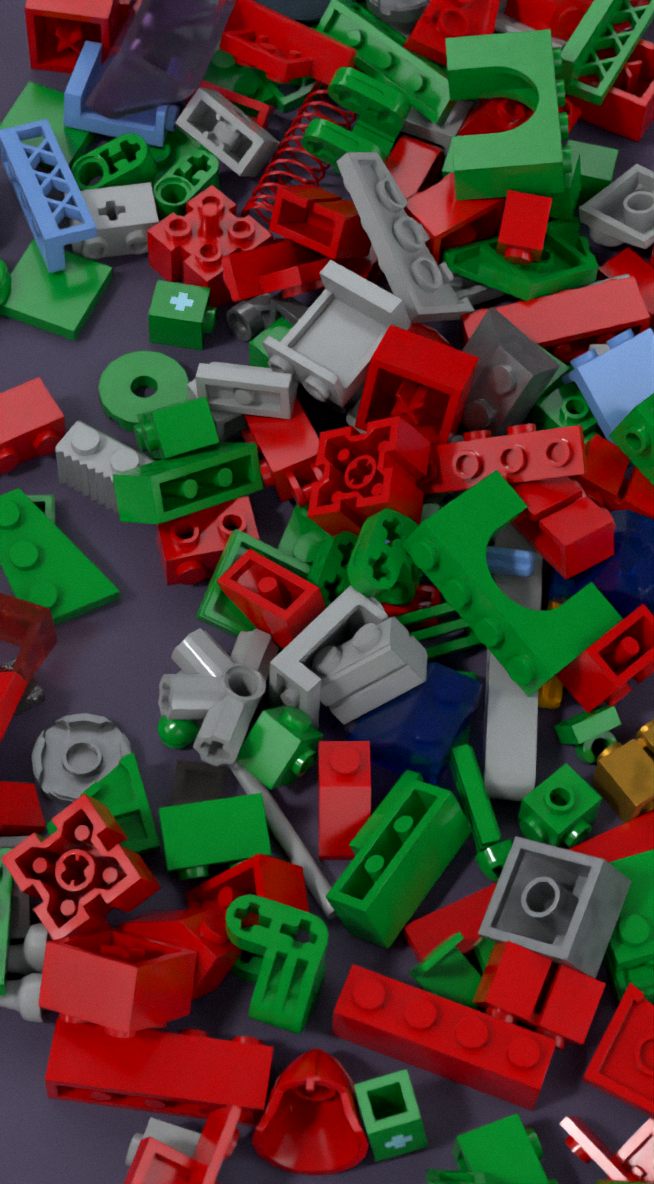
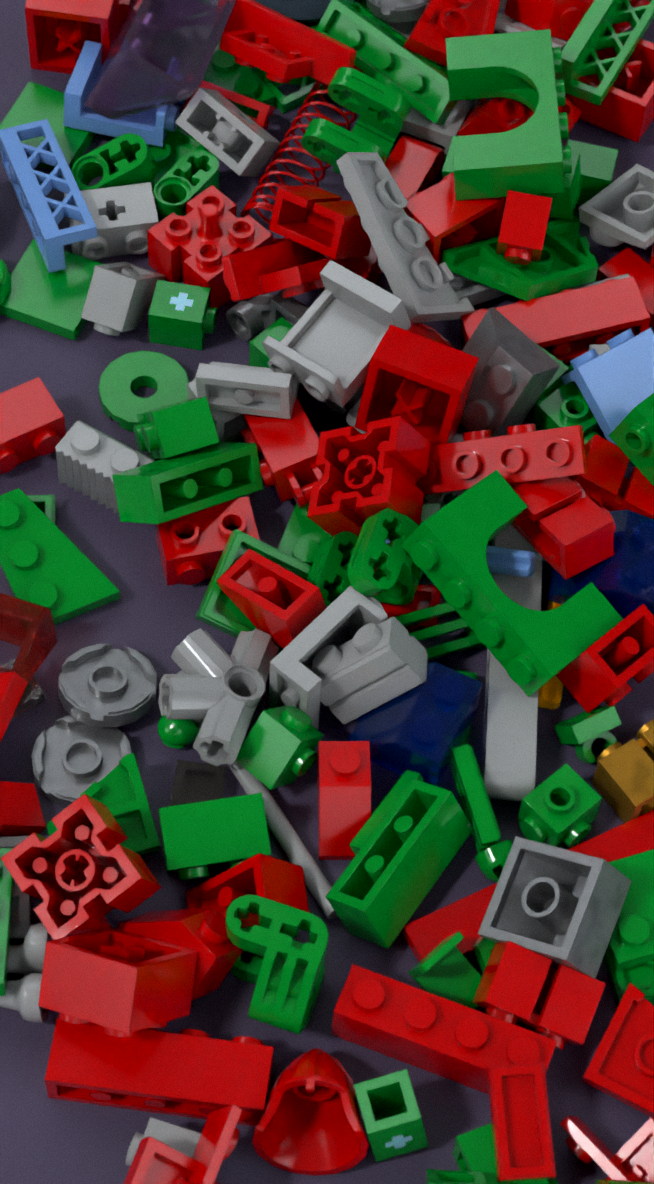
(107, 685): none -> flat silver tile
(119, 296): none -> light grey slope
(520, 1122): none -> red tile

